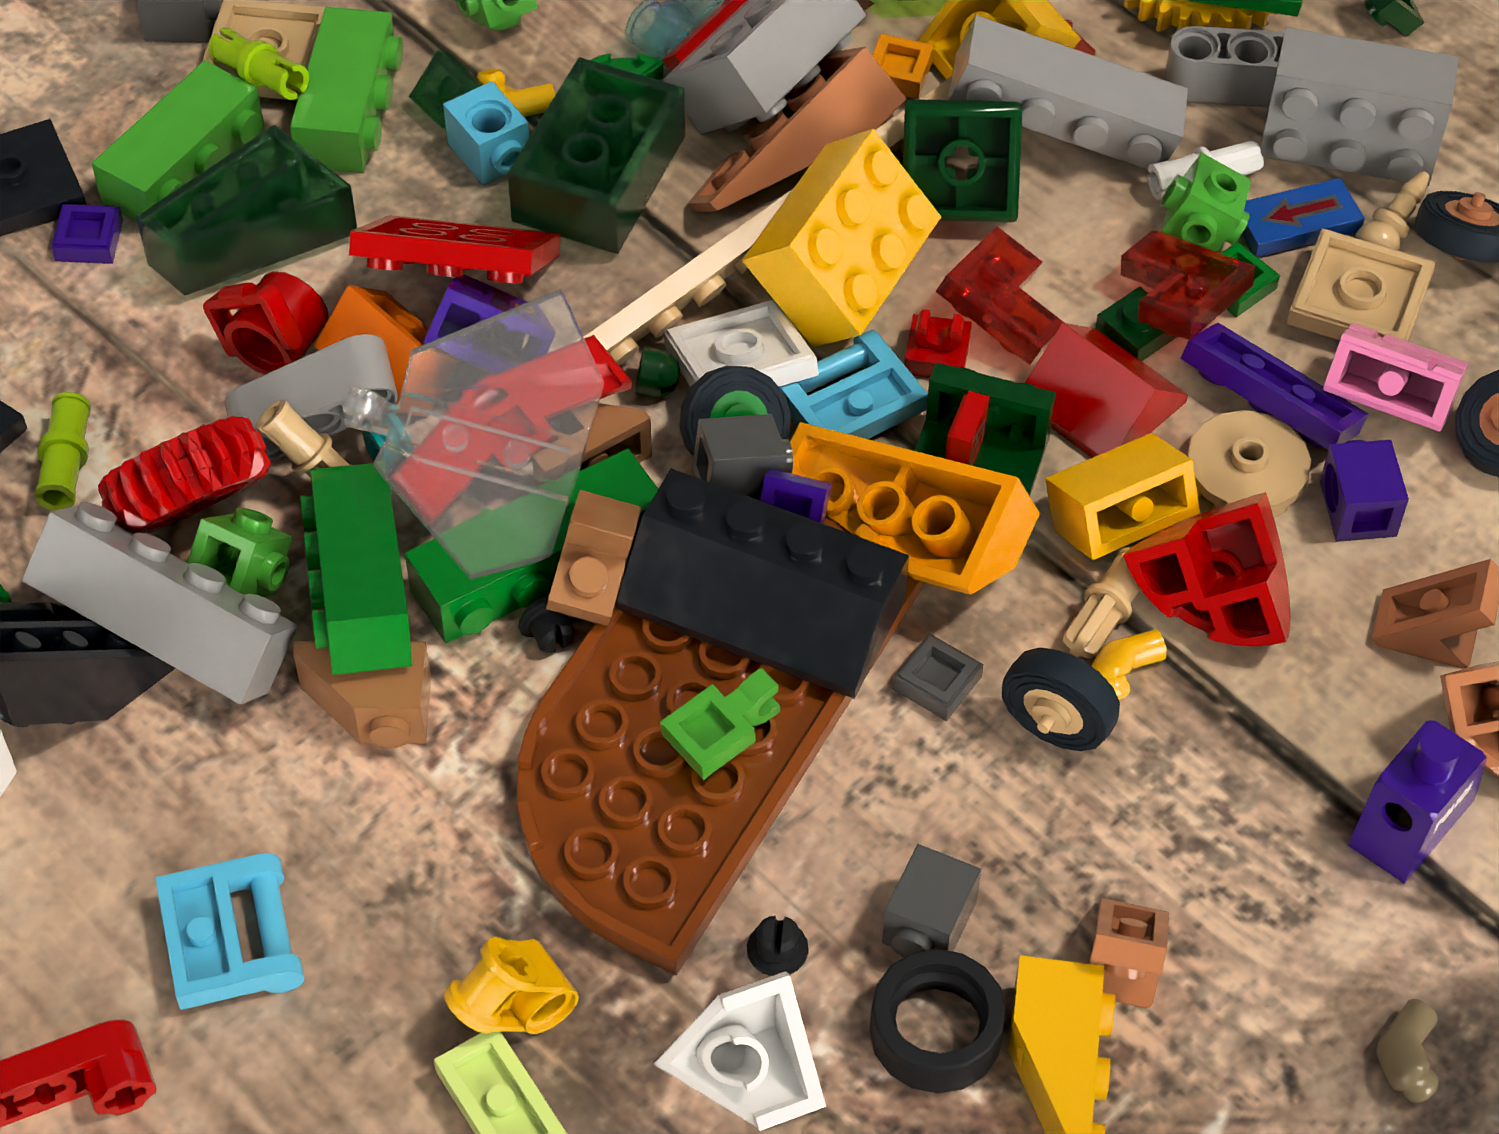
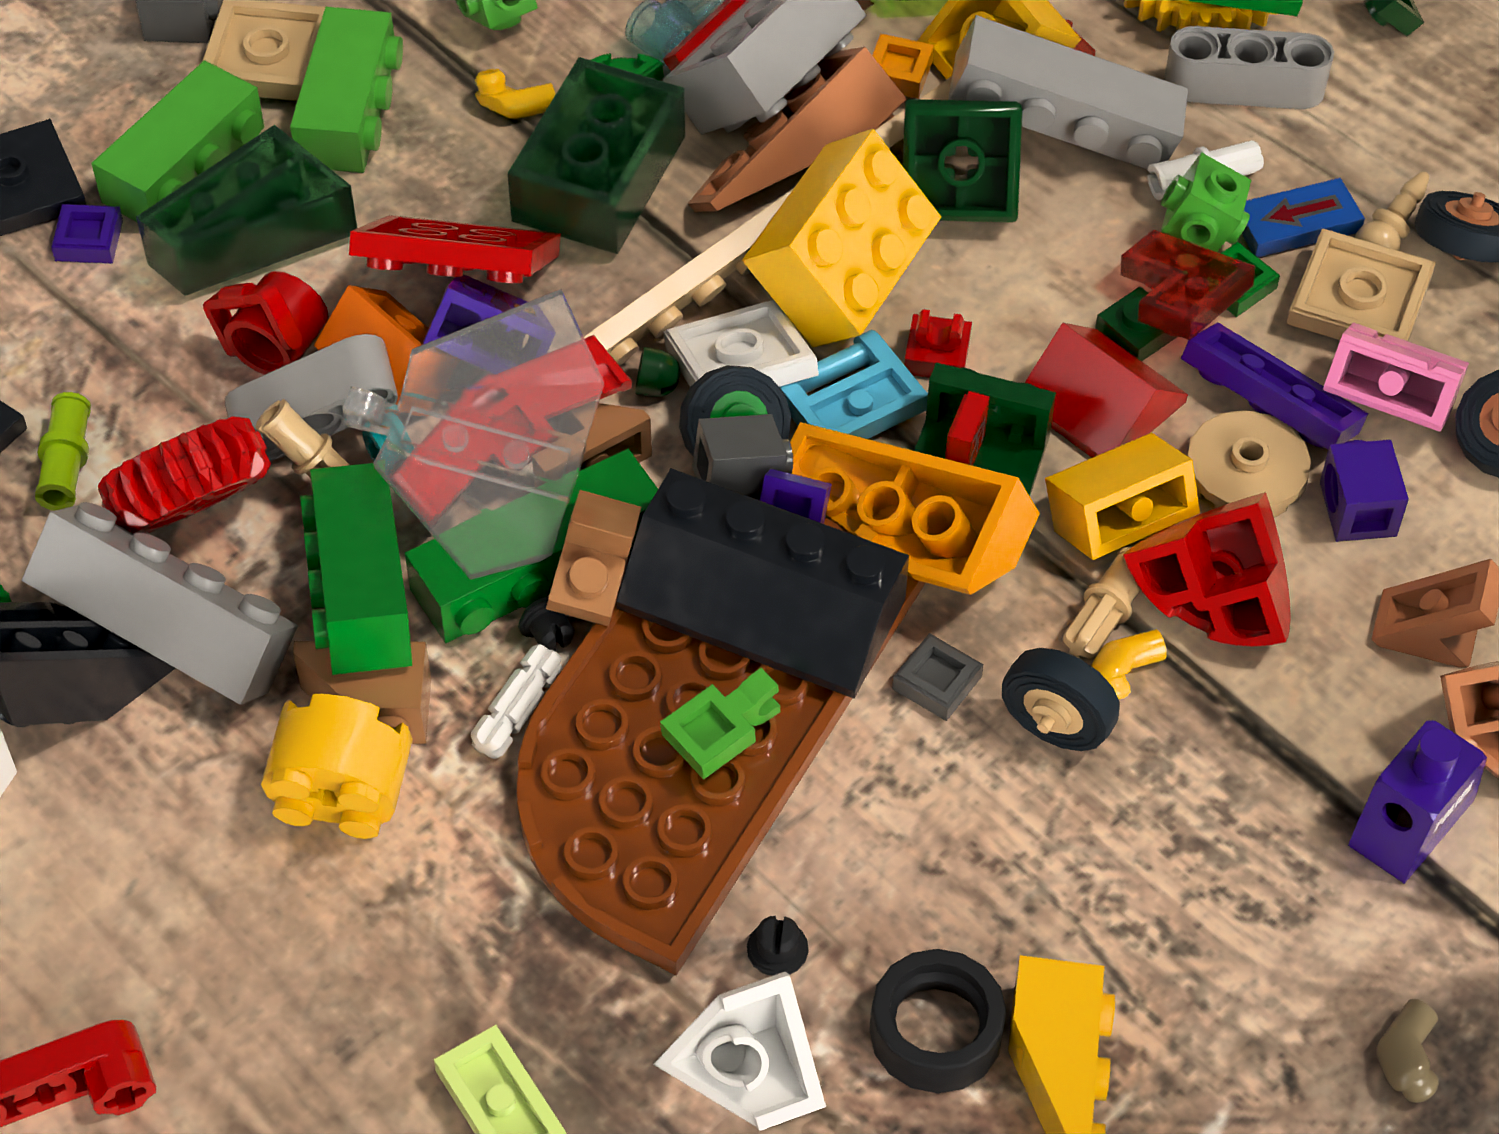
(205, 935): medium azure plate -> none
(243, 551): bright green brick -> none
(258, 63): lime pin -> none
(336, 765): none -> yellow brick
(441, 82): clear green plate -> none
(485, 131): medium azure brick -> none
(512, 989): yellow piece -> none
(516, 701): none -> white axle
(930, 903): dark grey brick -> none
(990, 293): clear red plate -> none
(1132, 948): nougat slope -> none
(1358, 105): light grey brick -> none

